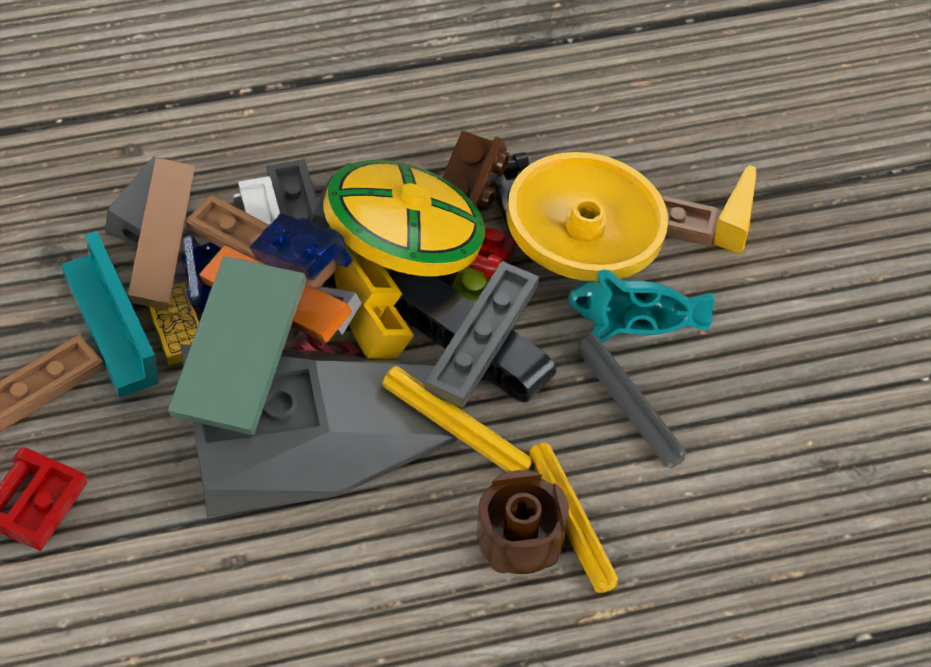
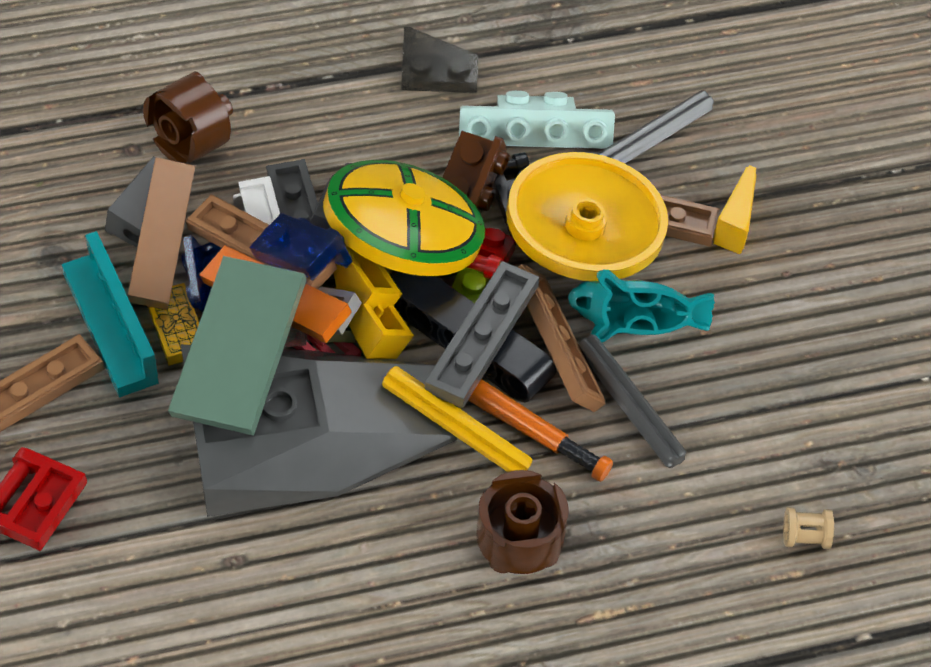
(188, 118): none -> reddish brown brick
(436, 65): none -> clear smoke wing
(527, 422): none -> orange piece
(540, 121): none -> light aqua bracket
(563, 346): none -> medium nougat tile
(578, 526): yellow axle -> none
(660, 128): none -> axle
(822, 521): none -> tan bush

